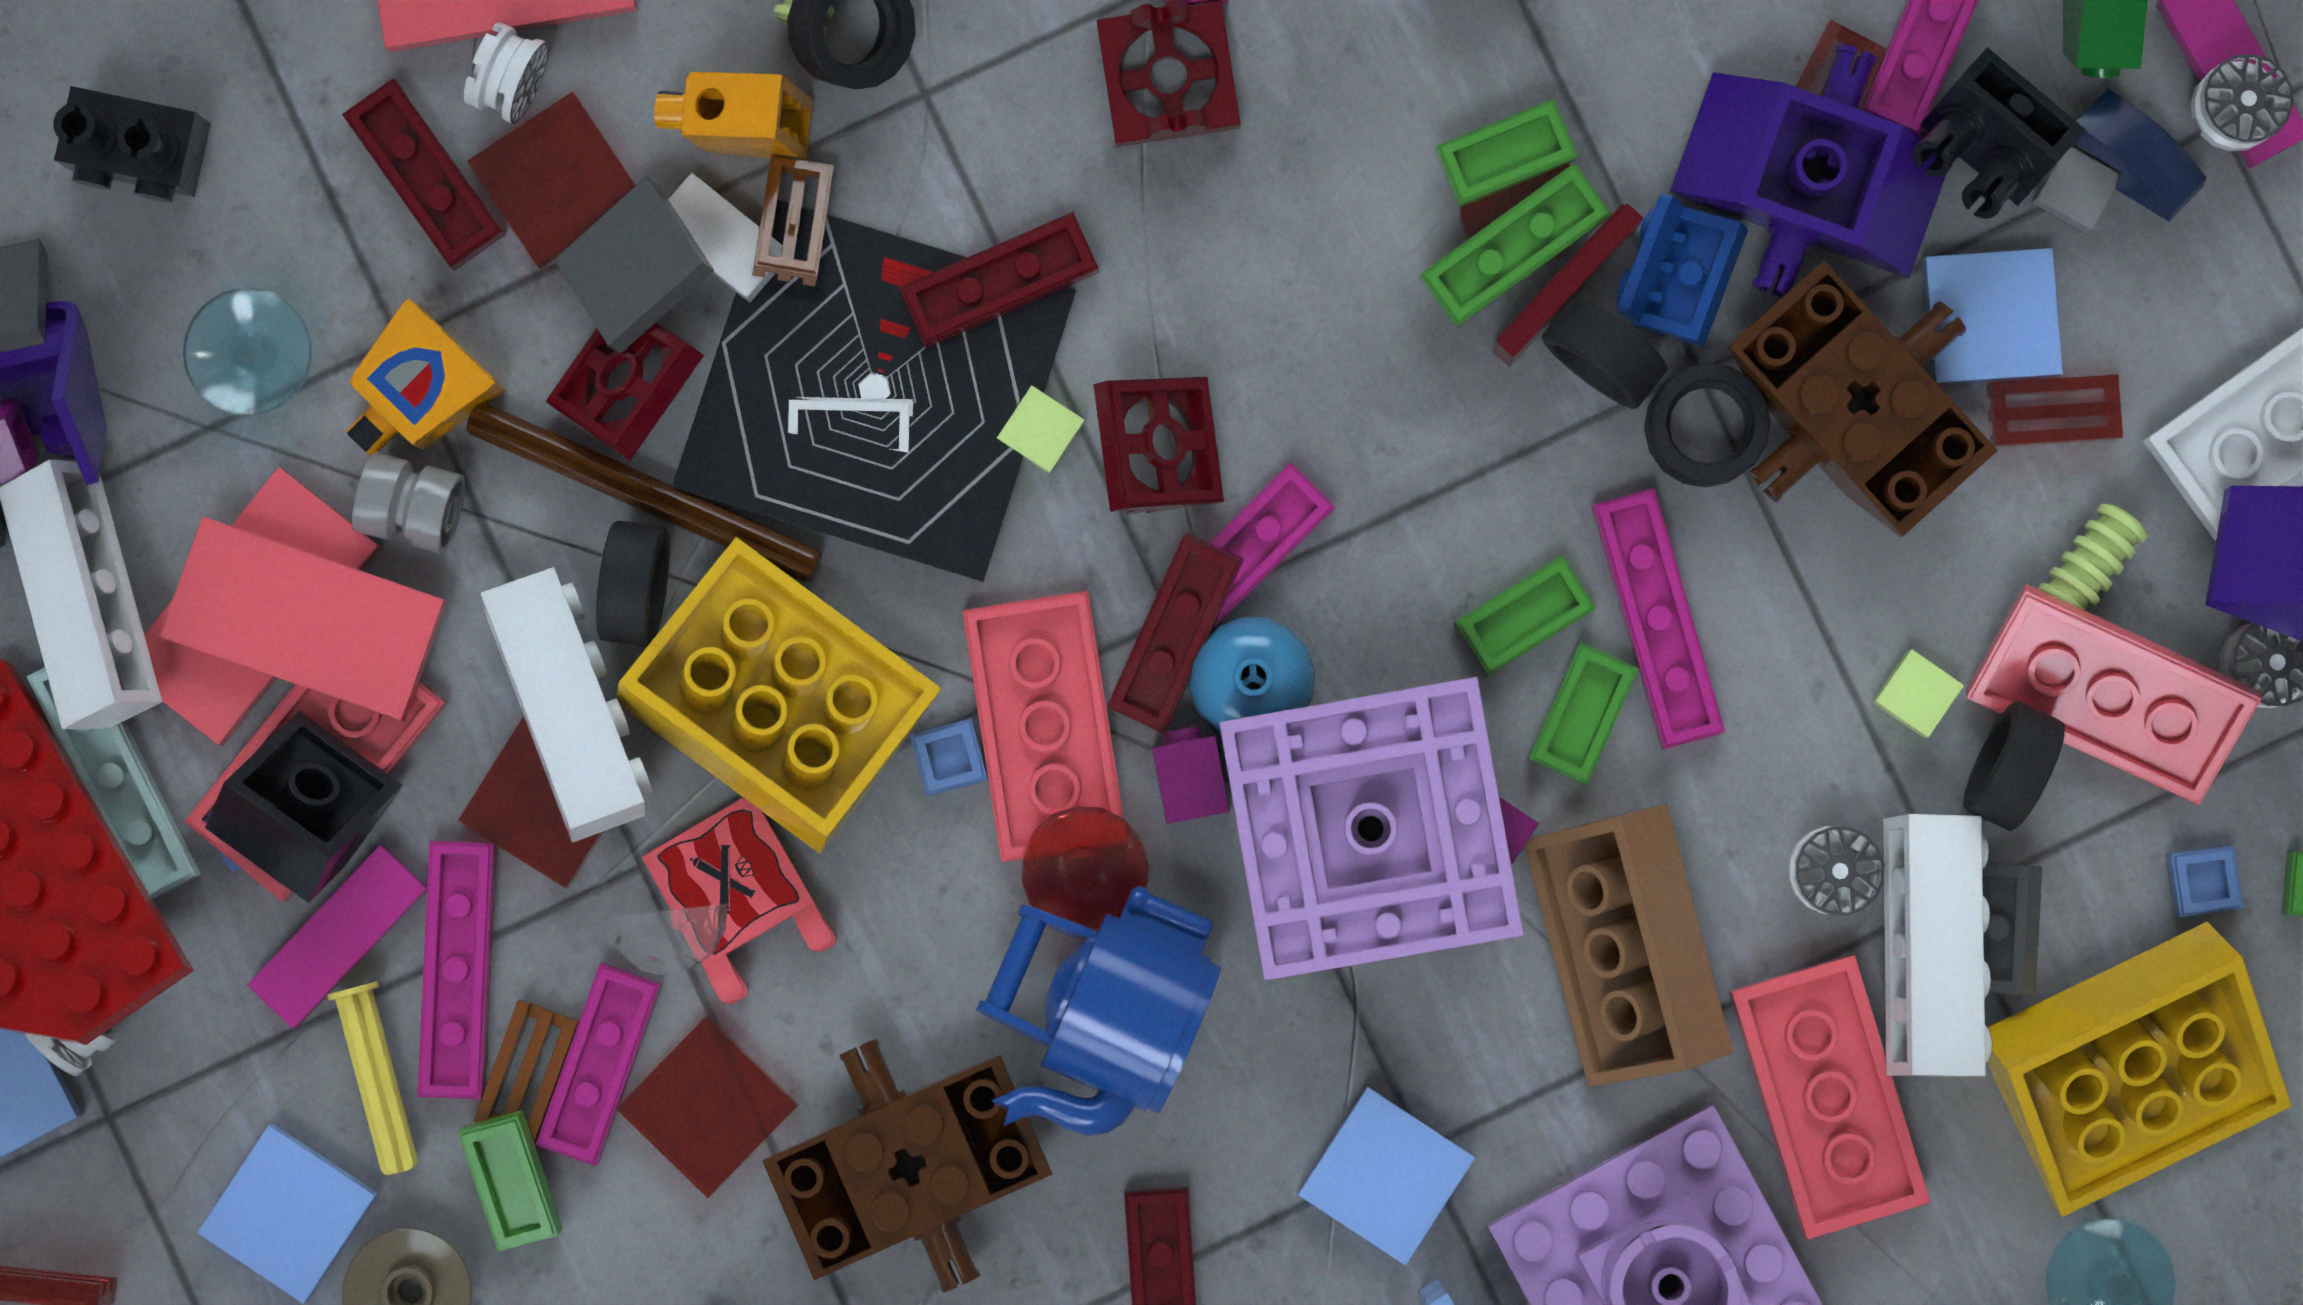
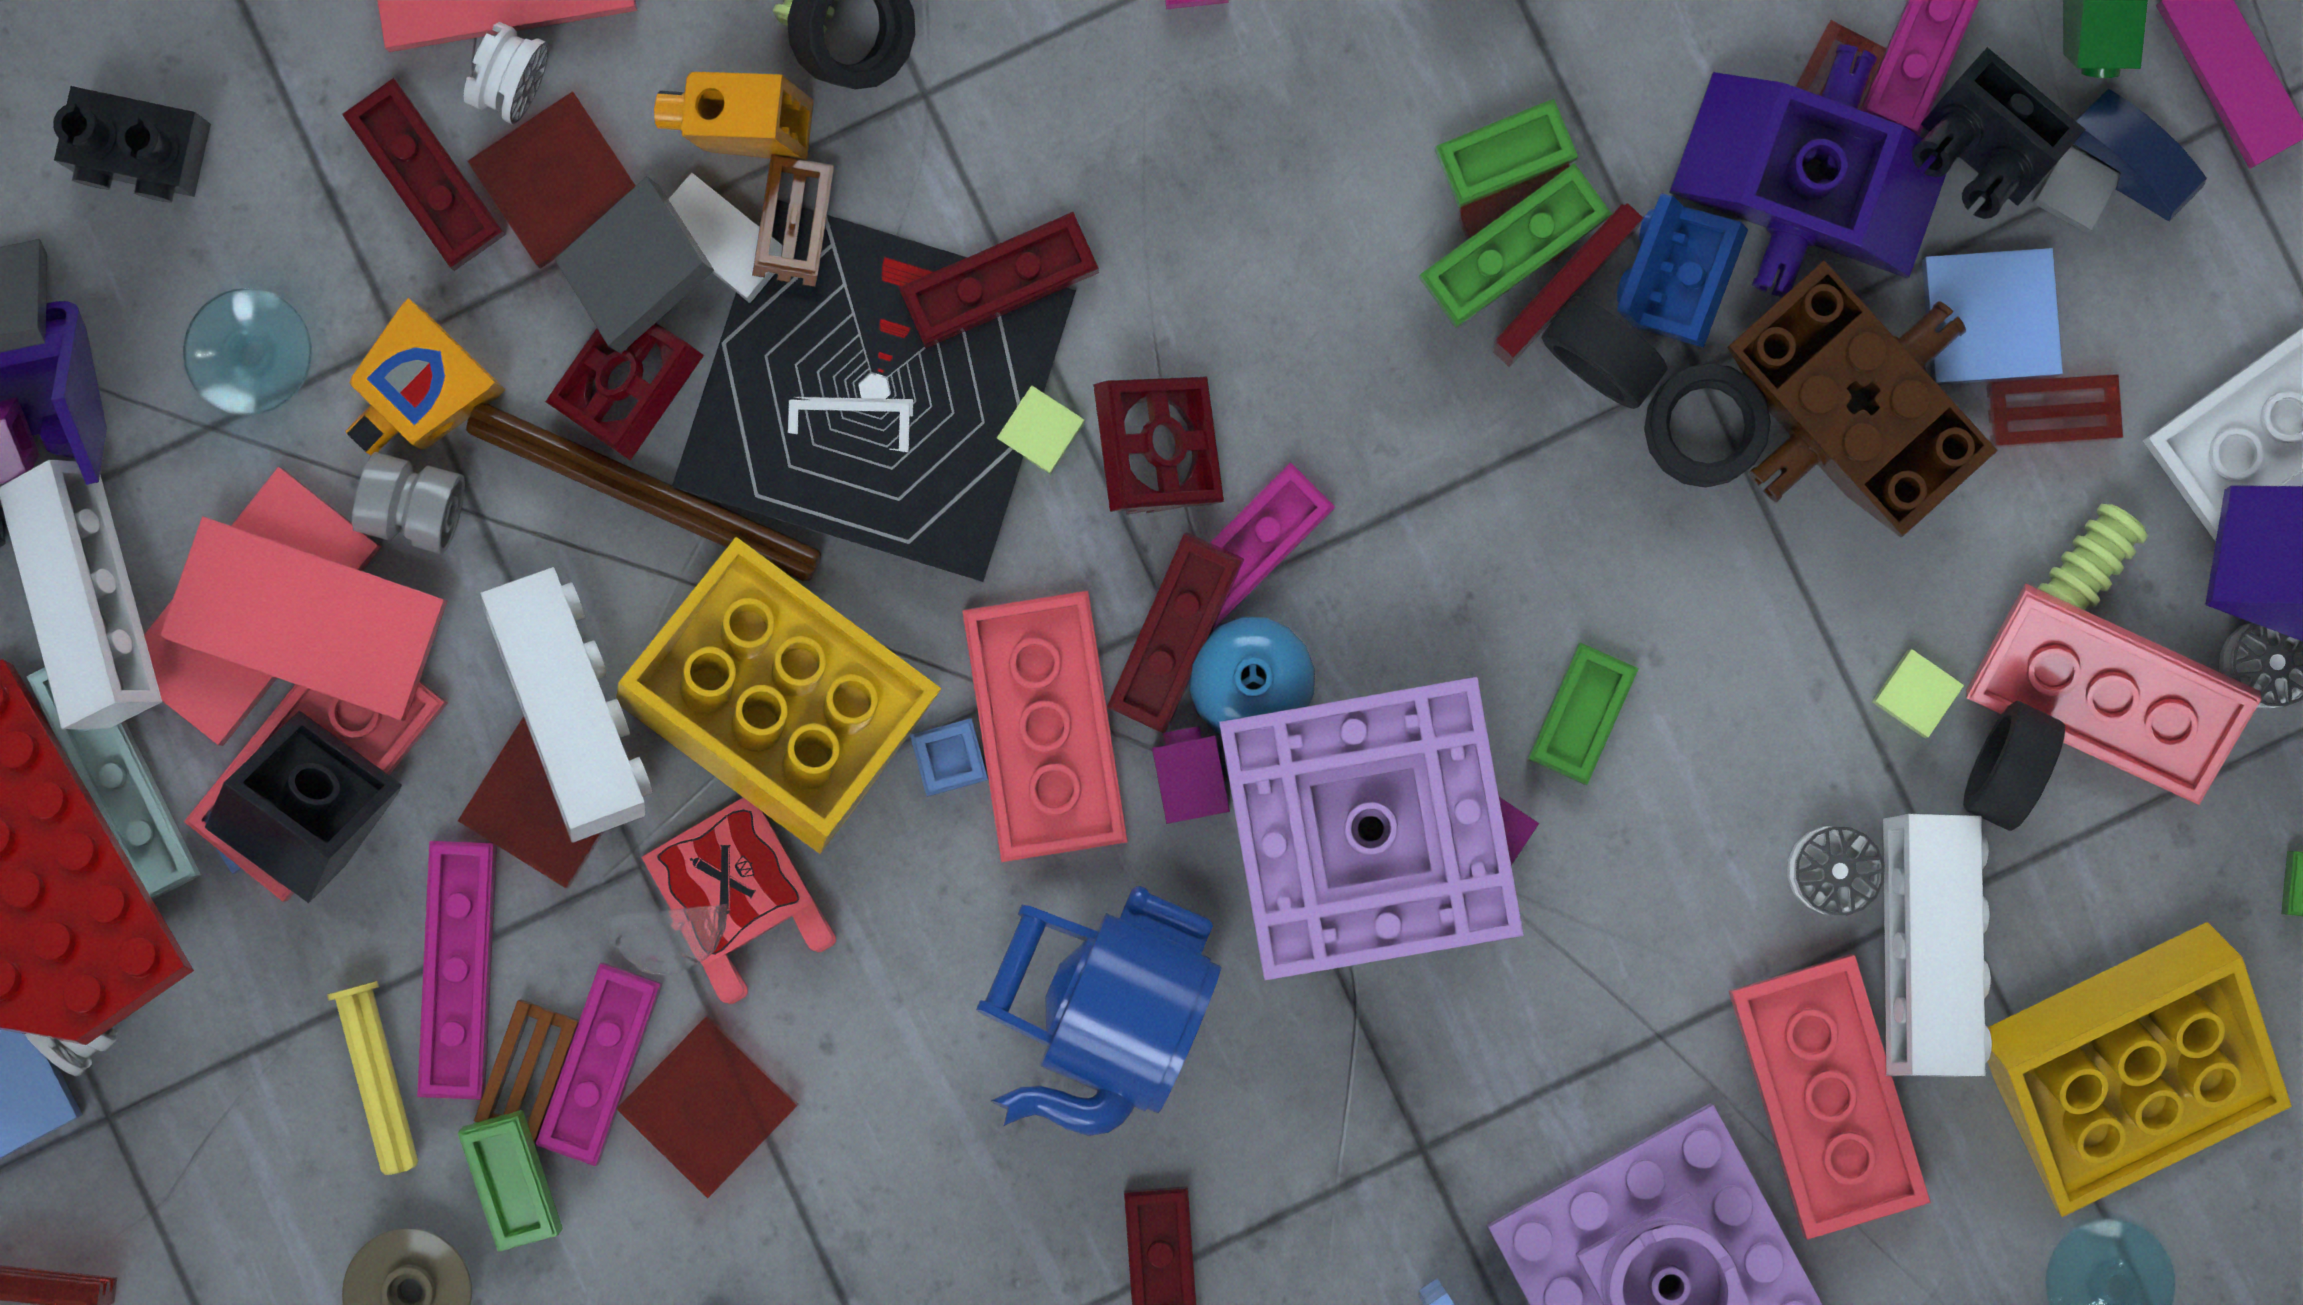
(288, 1213): light blue tile -> none
(338, 936): dark pink tile -> none
(632, 583): black tyre -> none
(844, 1184): reddish brown slope -> none
(1083, 865): clear red tile -> none
(1201, 20): dark red piece -> none
(1386, 1175): light blue tile -> none
(1524, 615): bright green tile -> none
(1628, 947): medium nougat slope -> none
(1658, 619): dark pink tile -> none
(2013, 926): dark grey plate -> none
(2204, 881): medium blue tile -> none
(2242, 103): white wheel -> none

